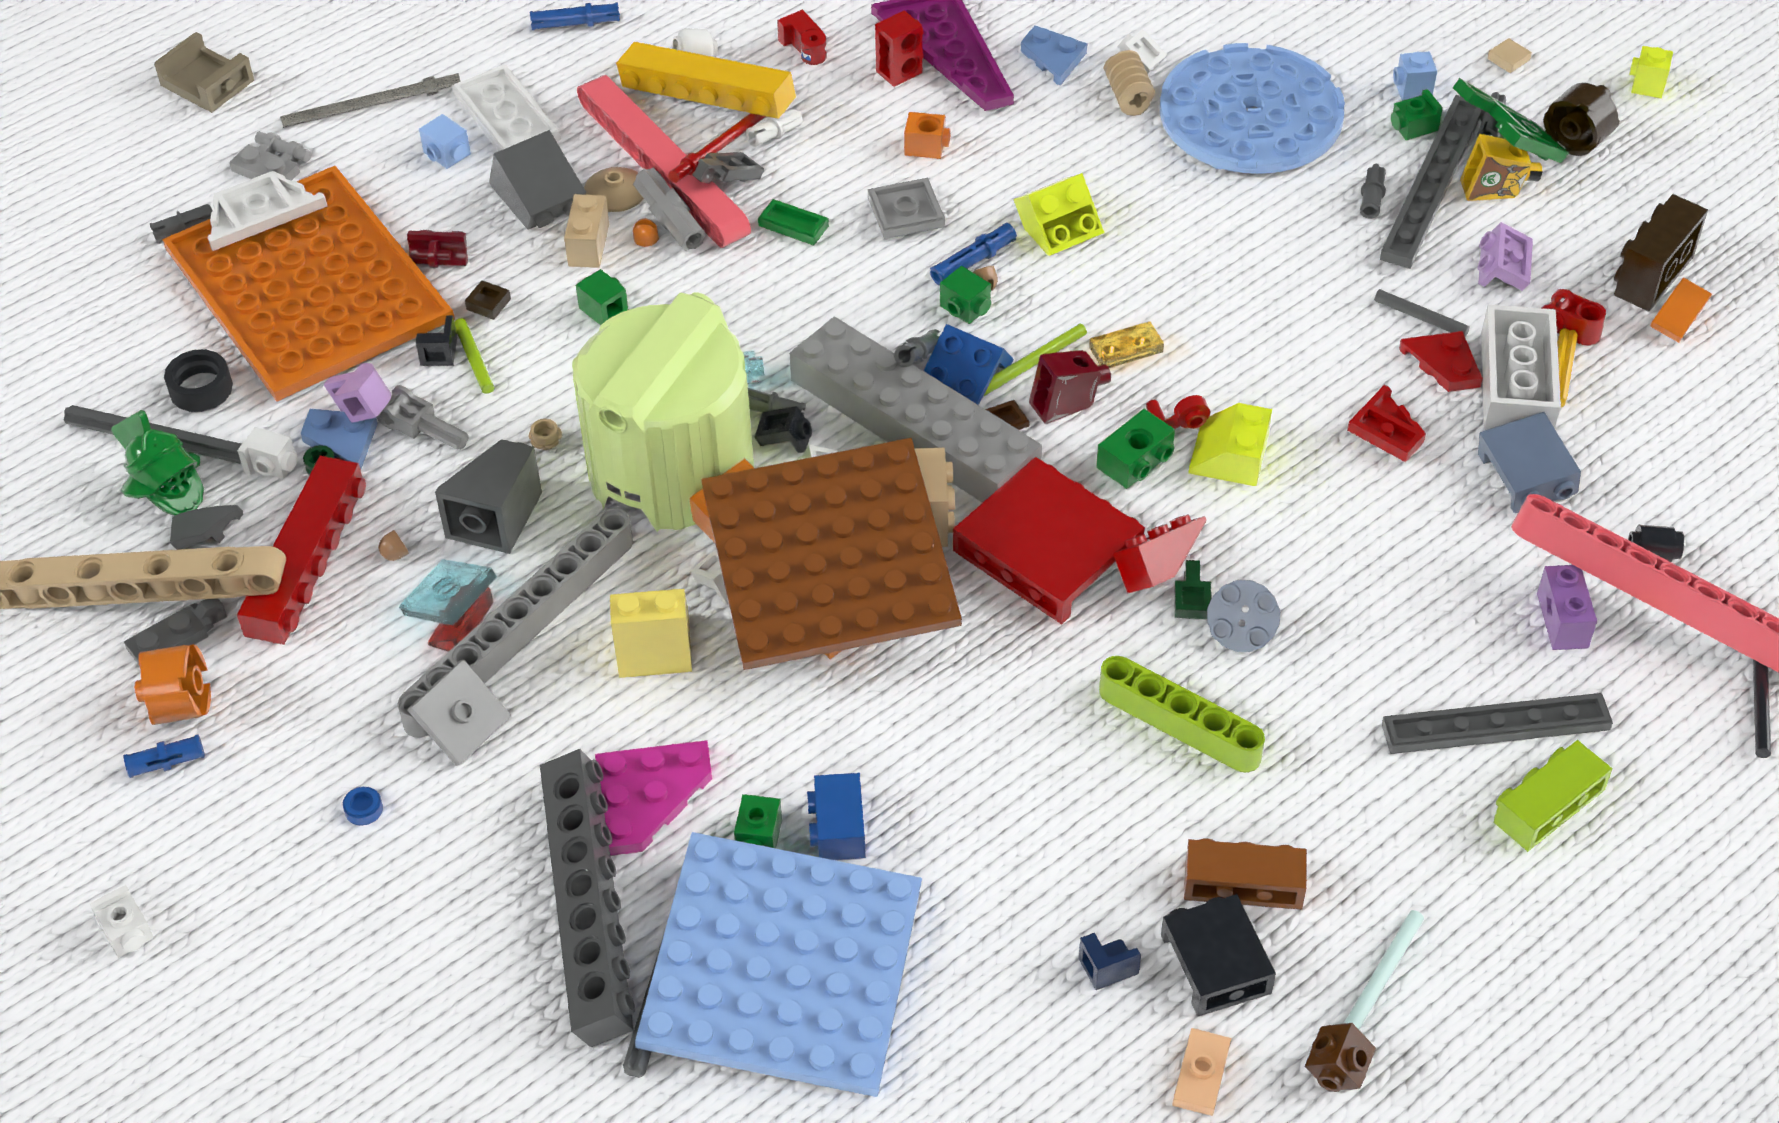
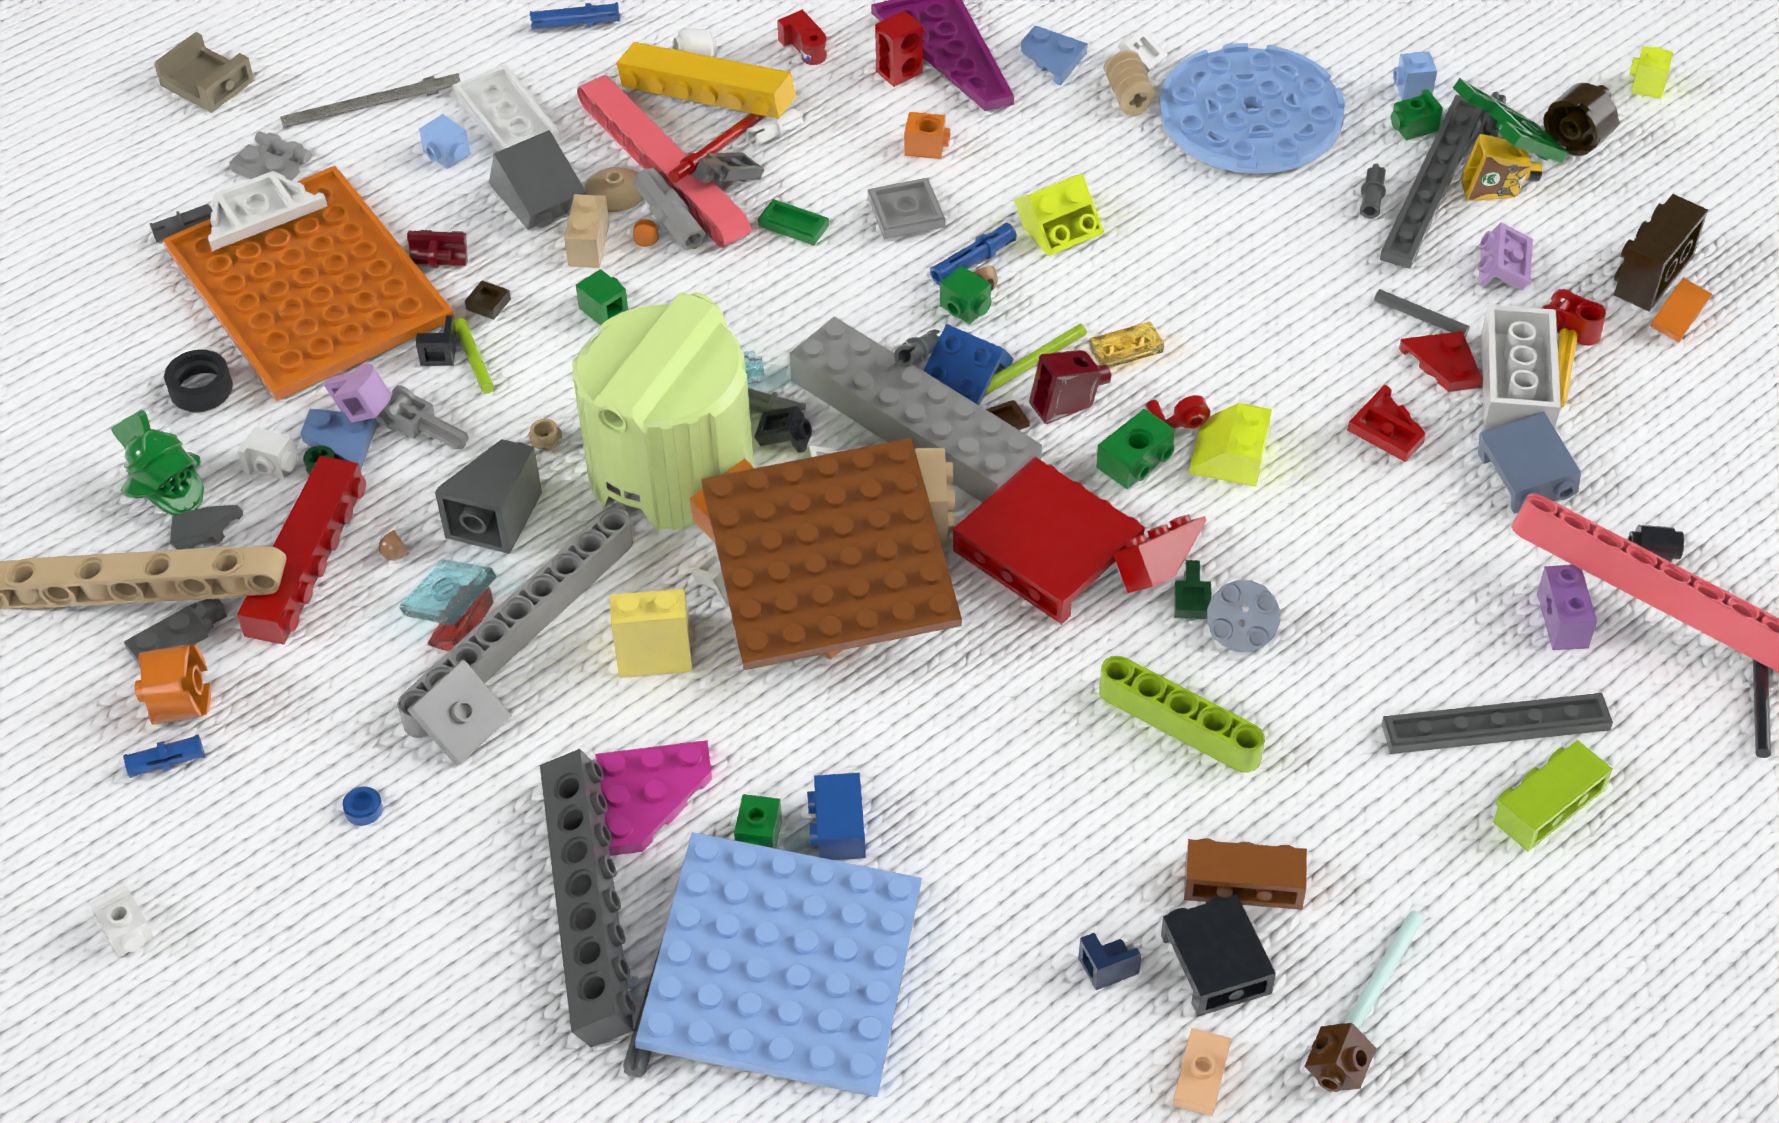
(192, 442): dark grey axle -> none
(1509, 55): tan tile -> none

